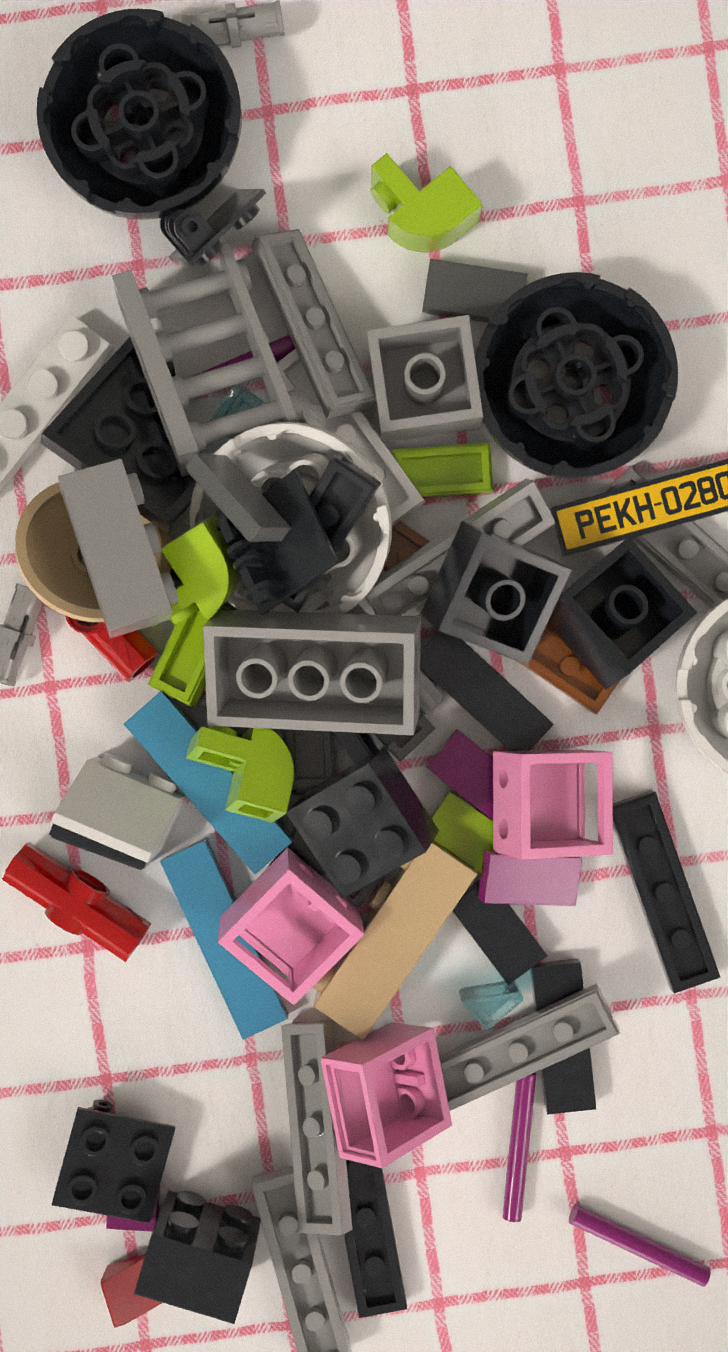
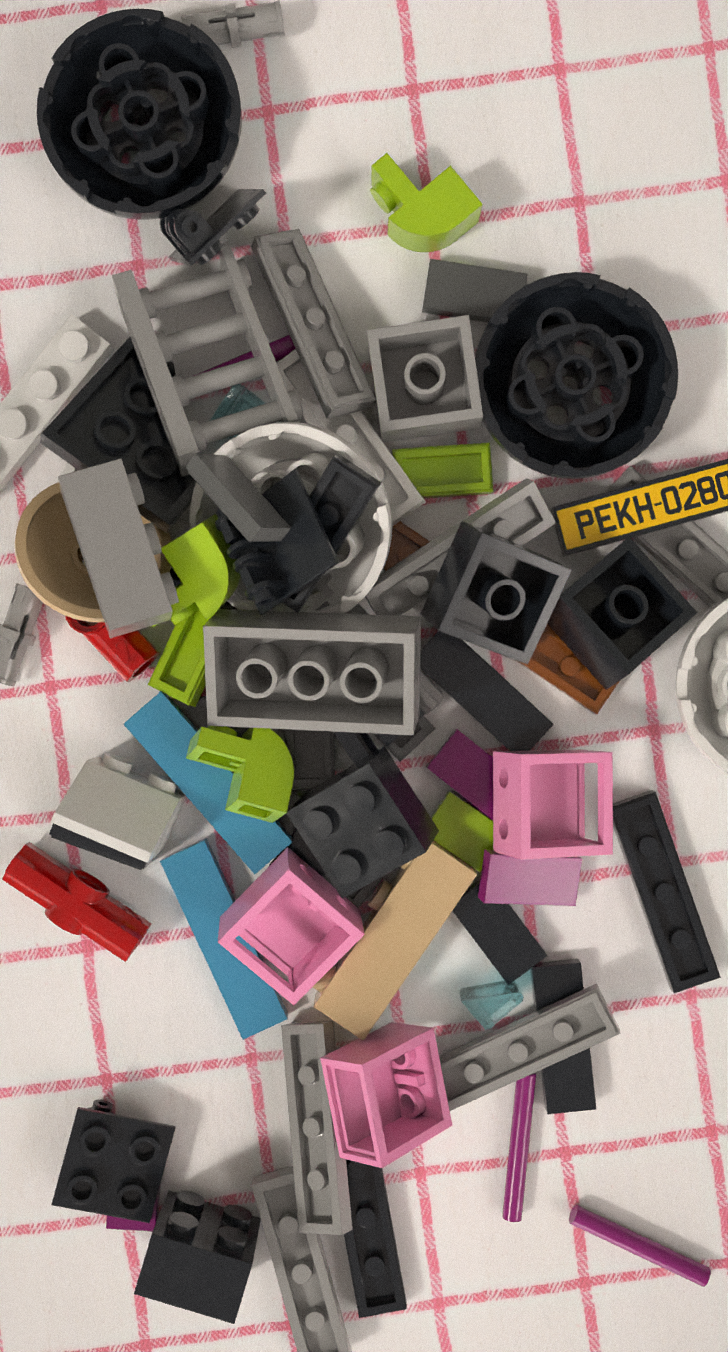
(118, 1289): red slope -> none

